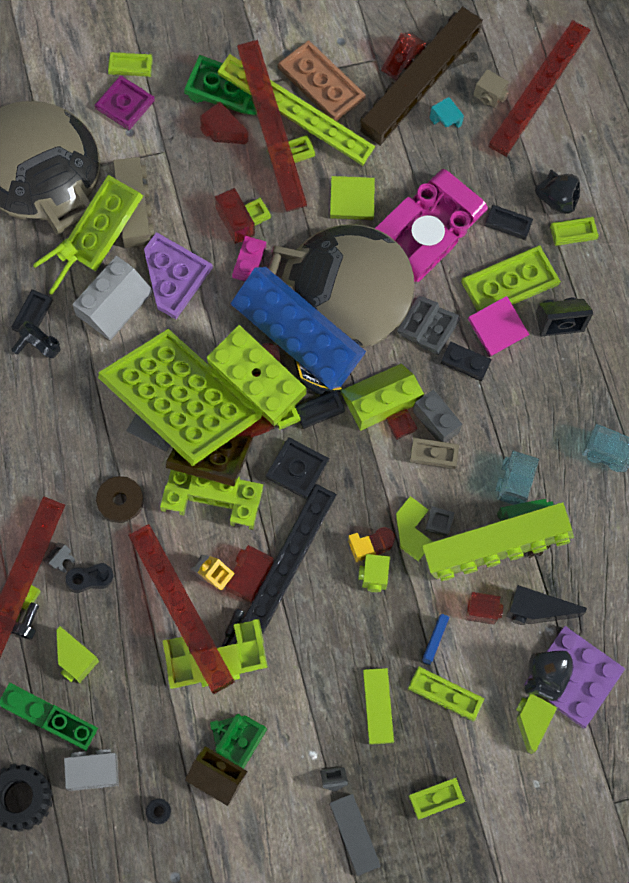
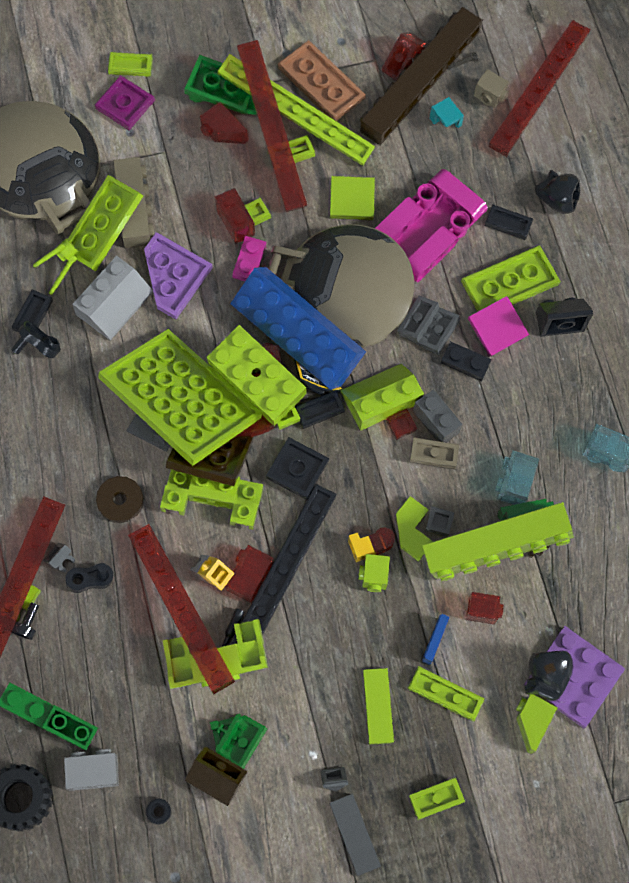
(73, 657): lime slope -> none
(428, 230): white sticker -> none
(536, 607): black slope -> none
(574, 231): lime tile -> none

